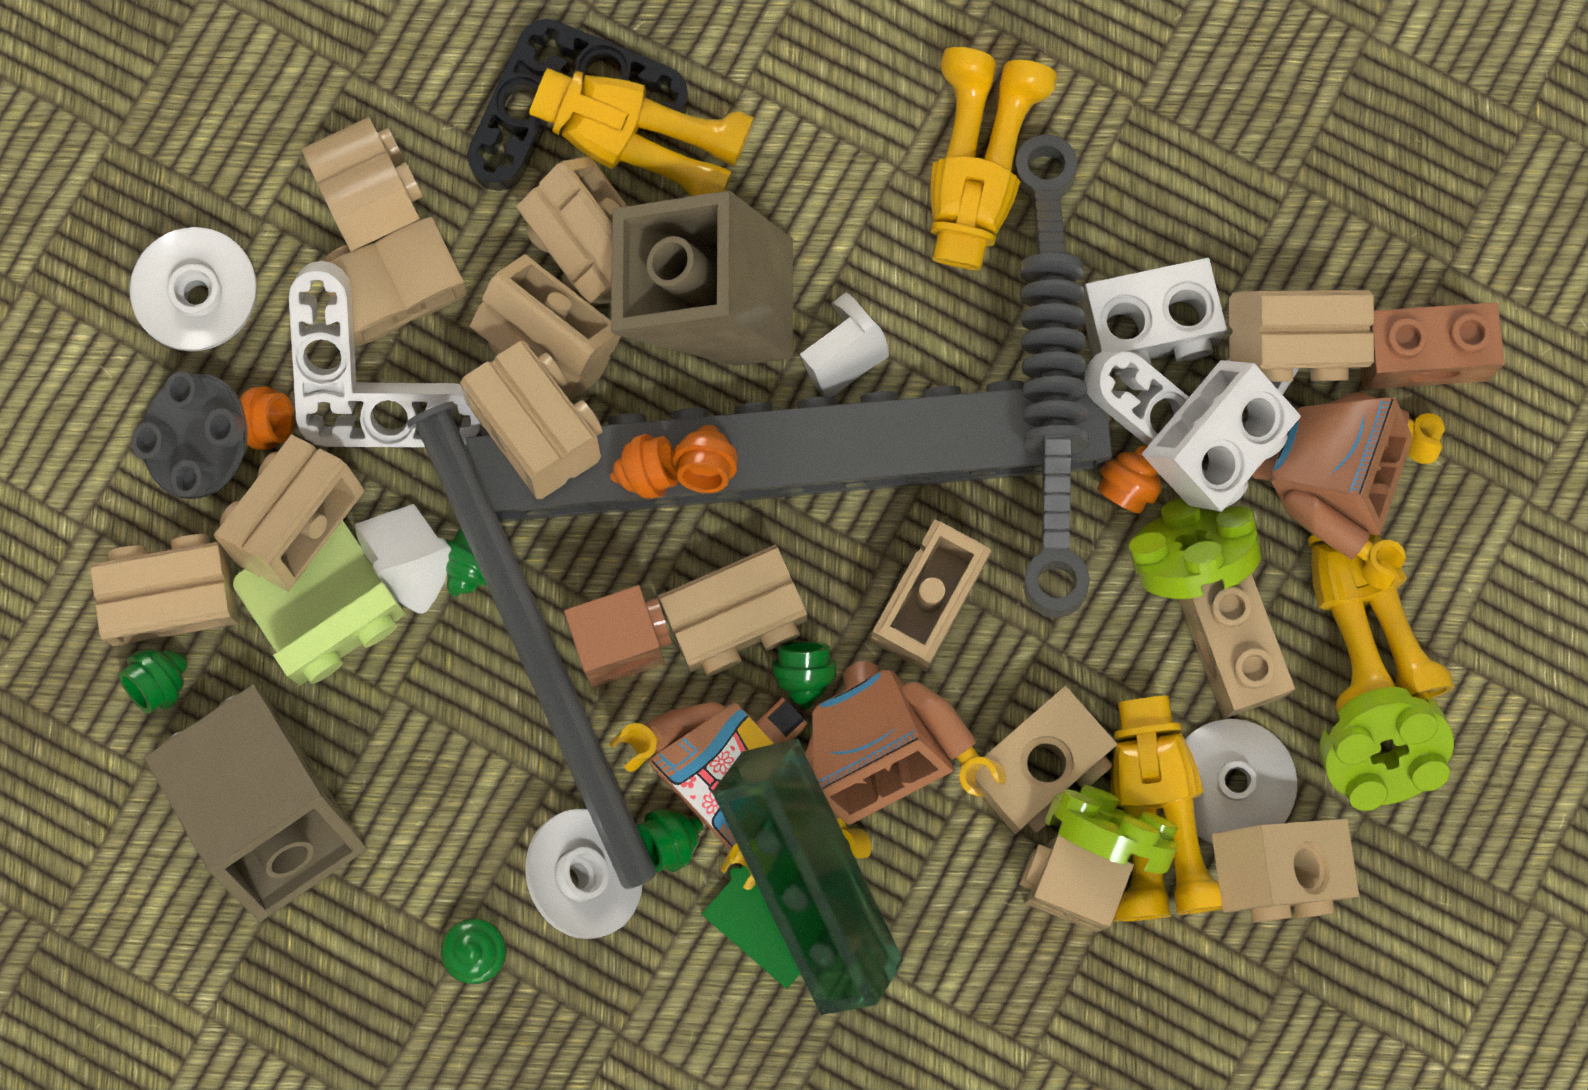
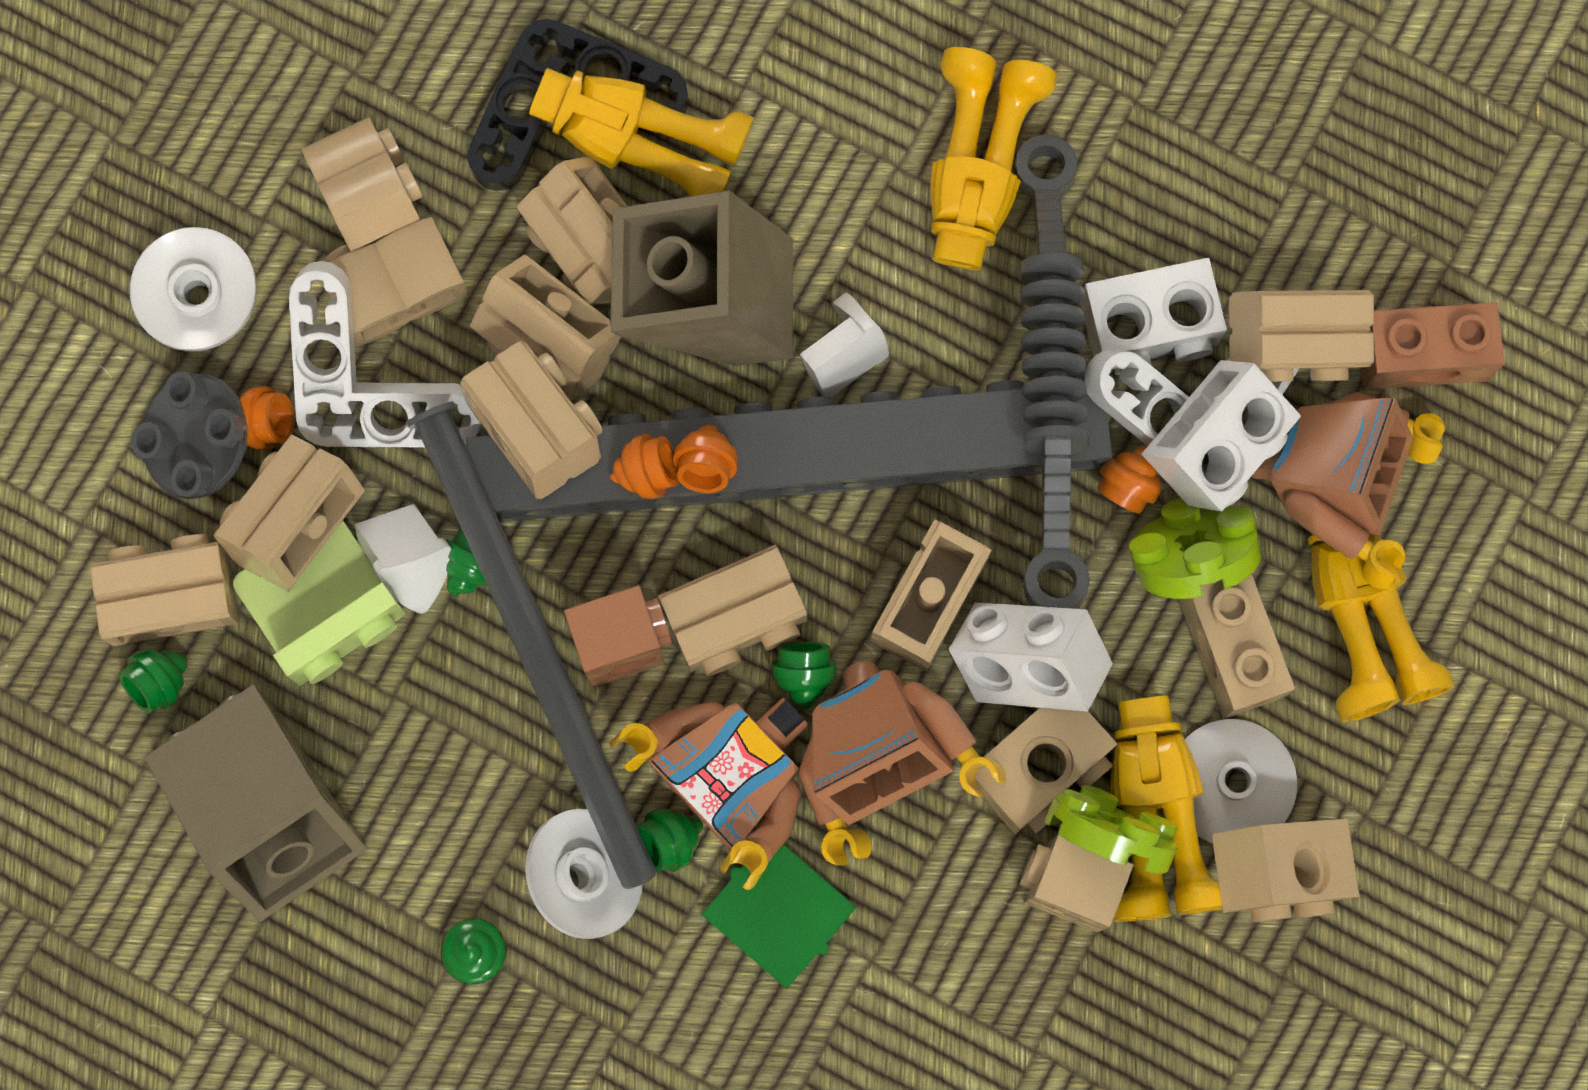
(808, 876): clear green brick -> none
(1031, 656): none -> white brick
(1412, 767): lime plate -> none

